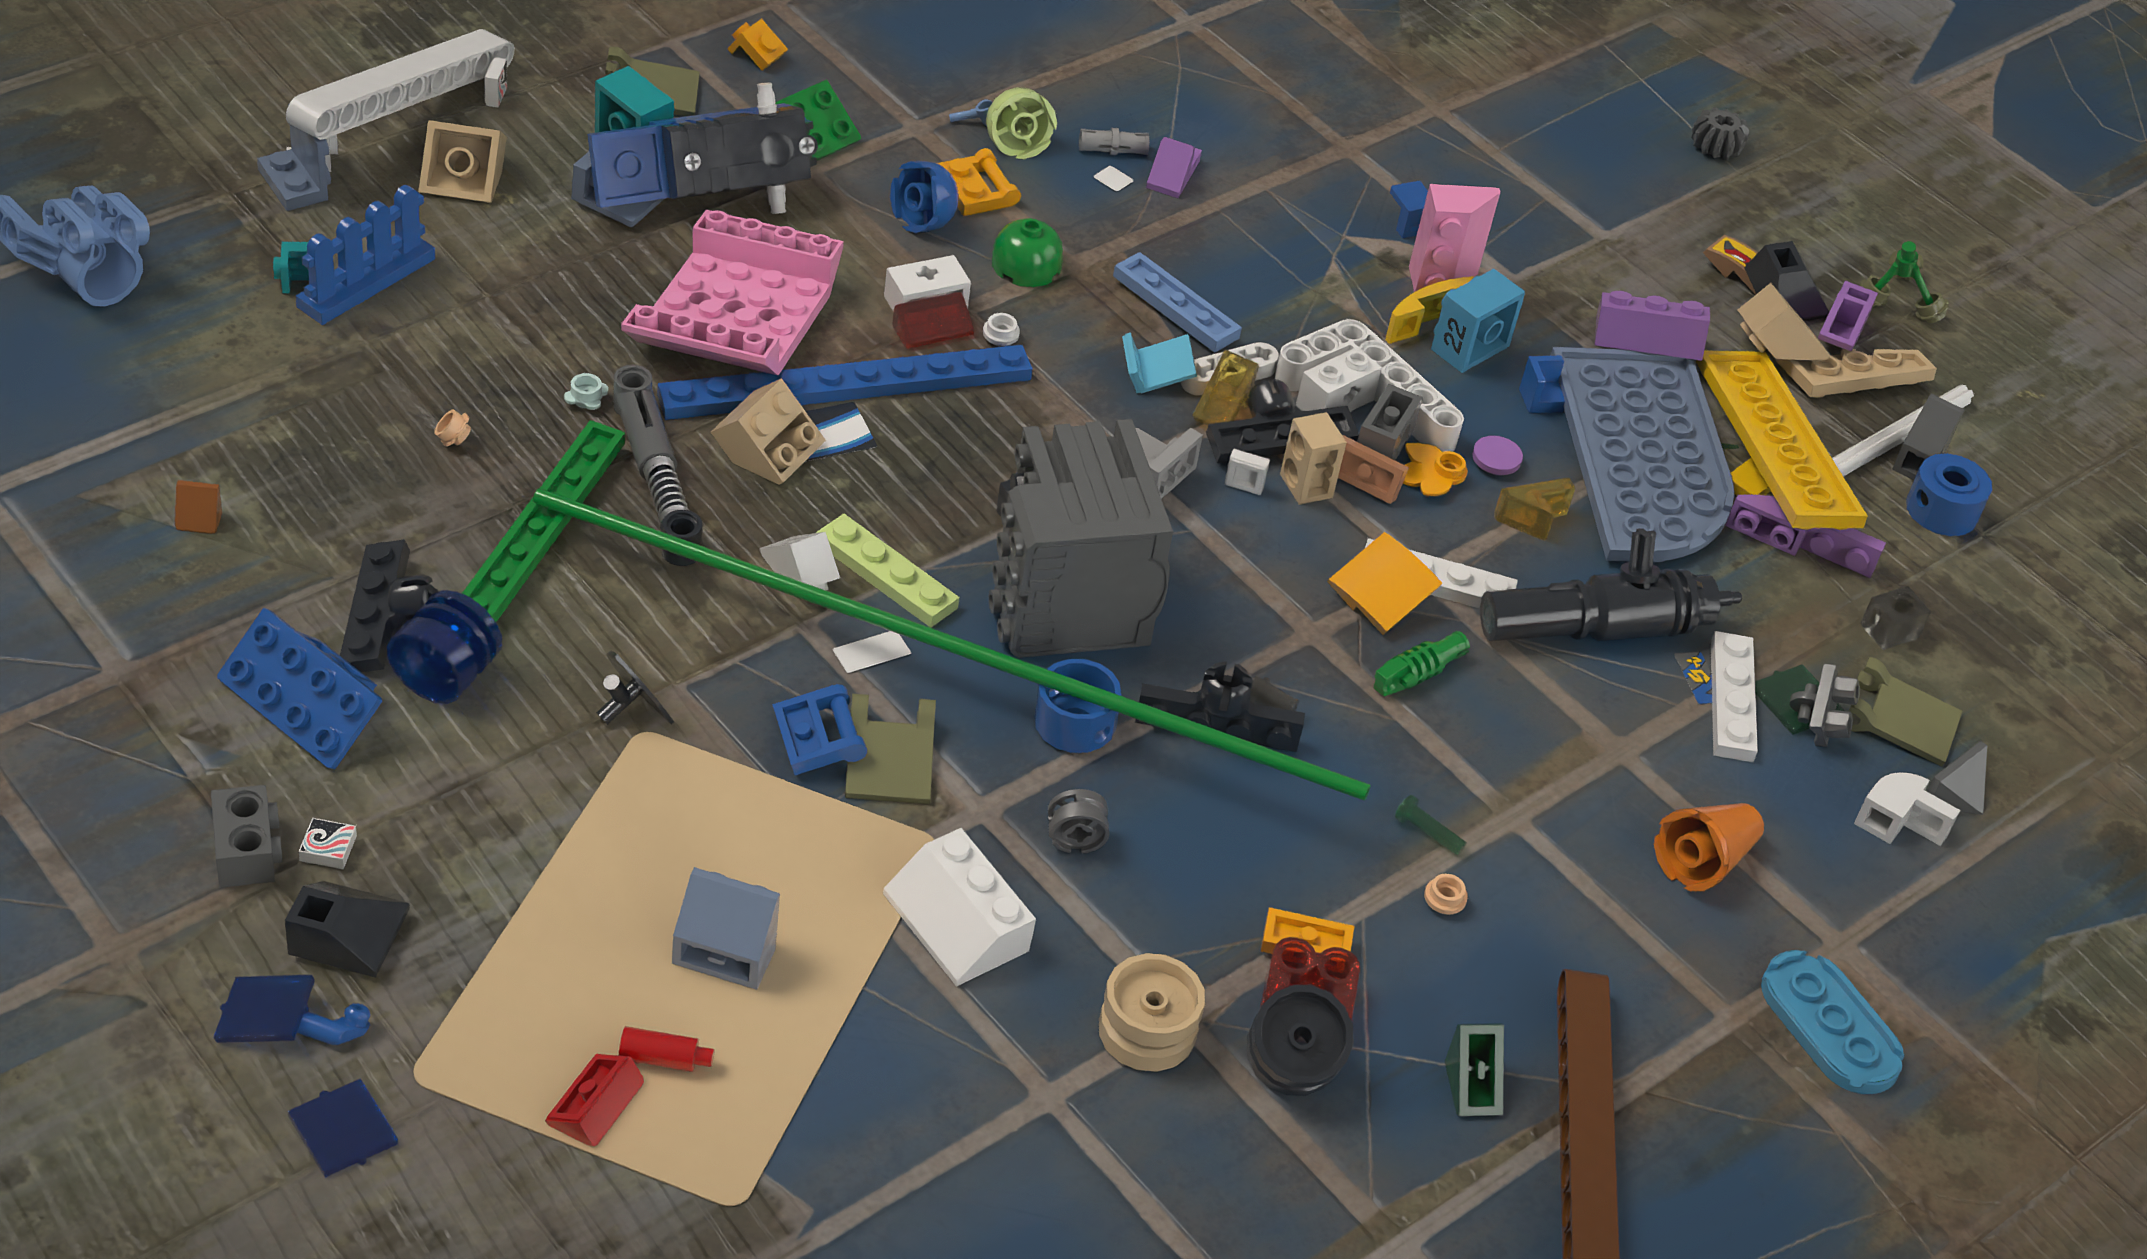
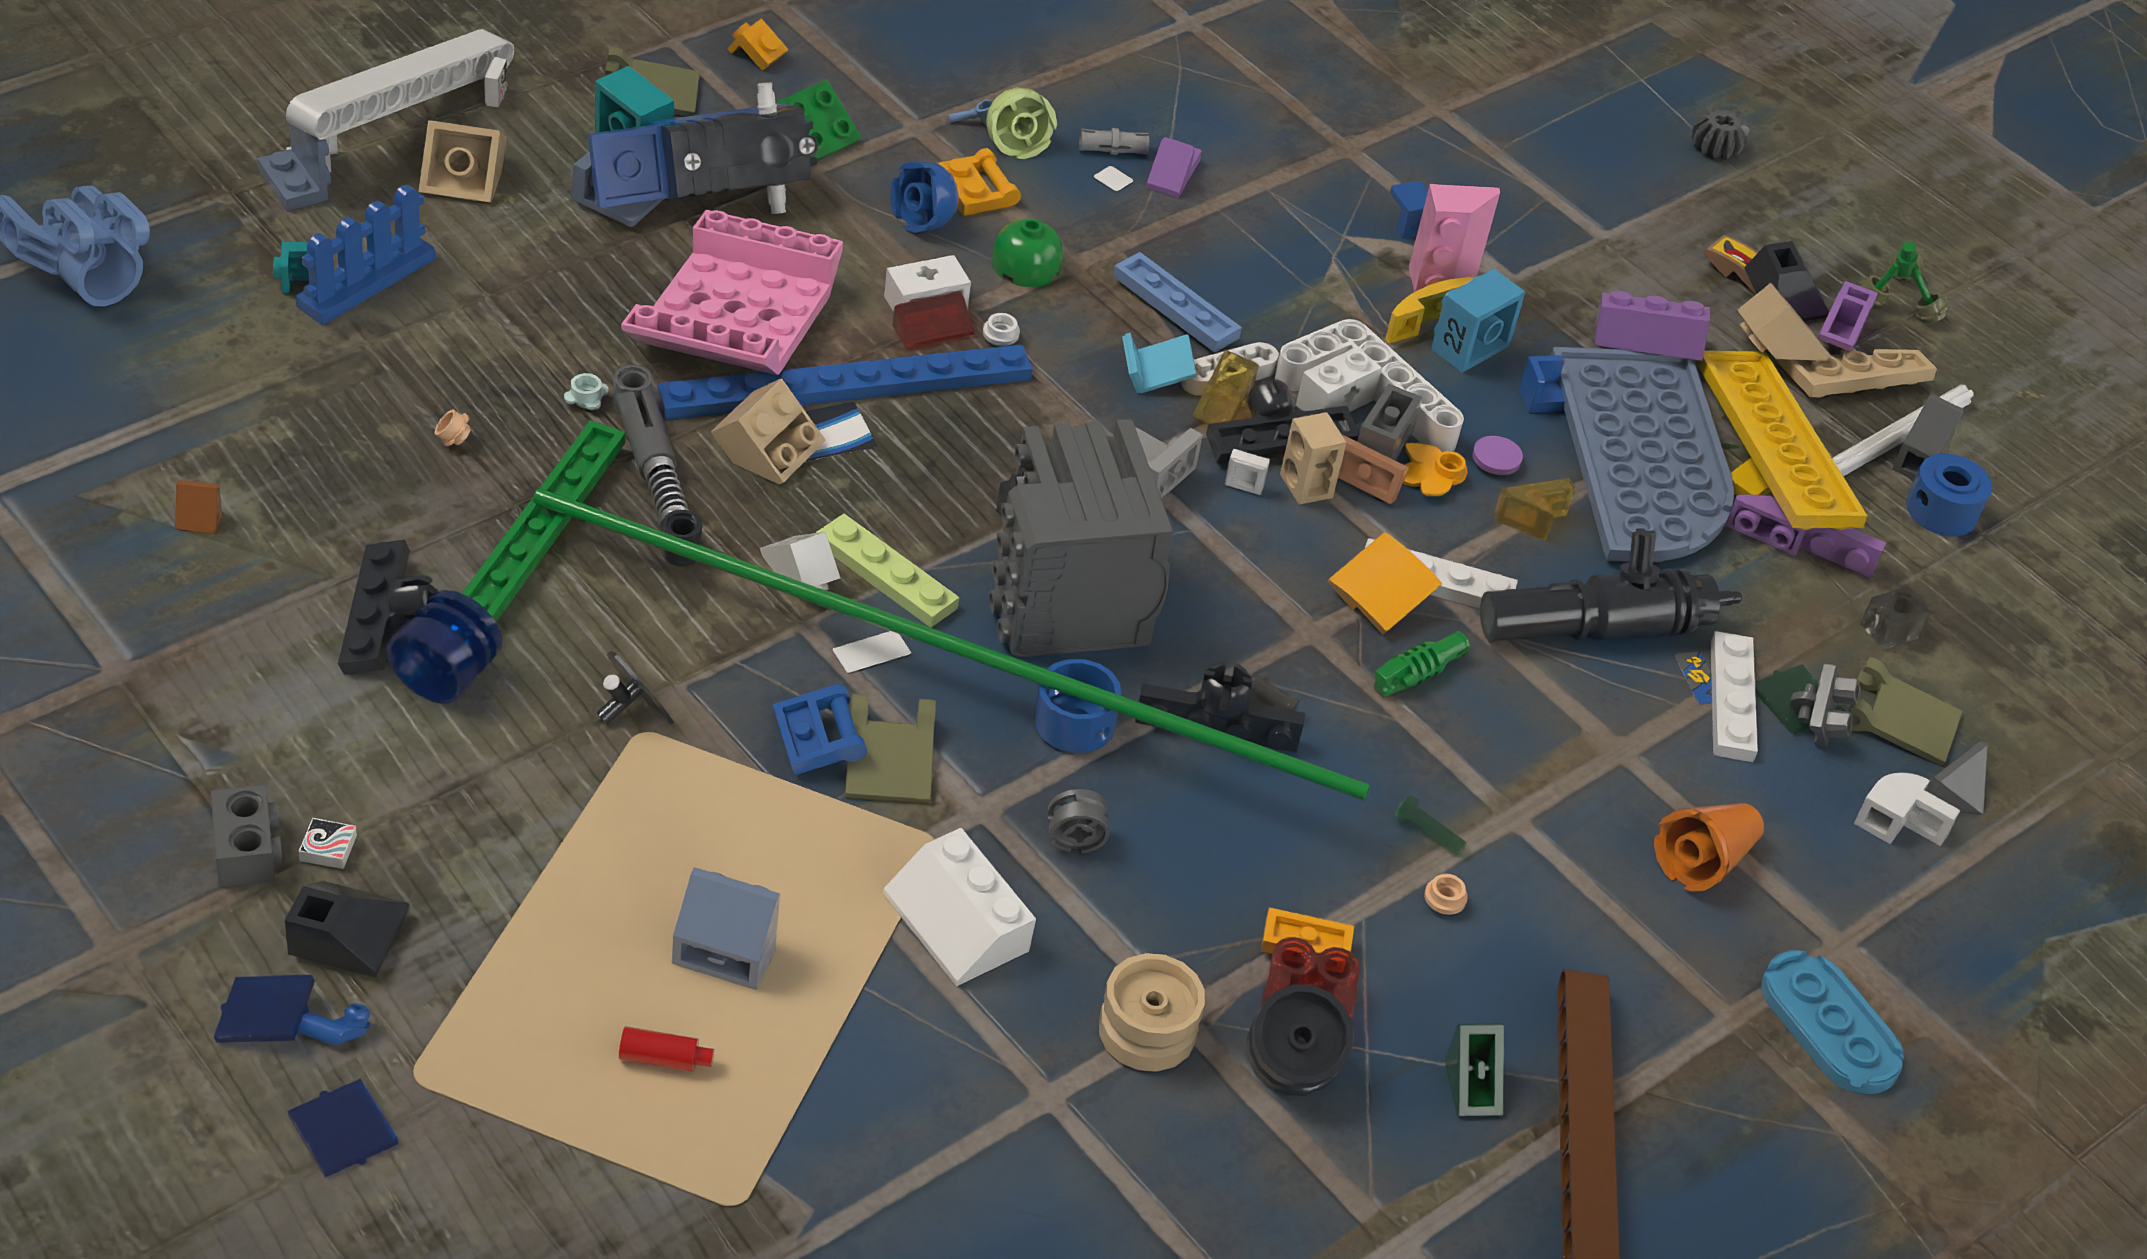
(301, 687): blue bracket -> none
(596, 1098): red slope -> none

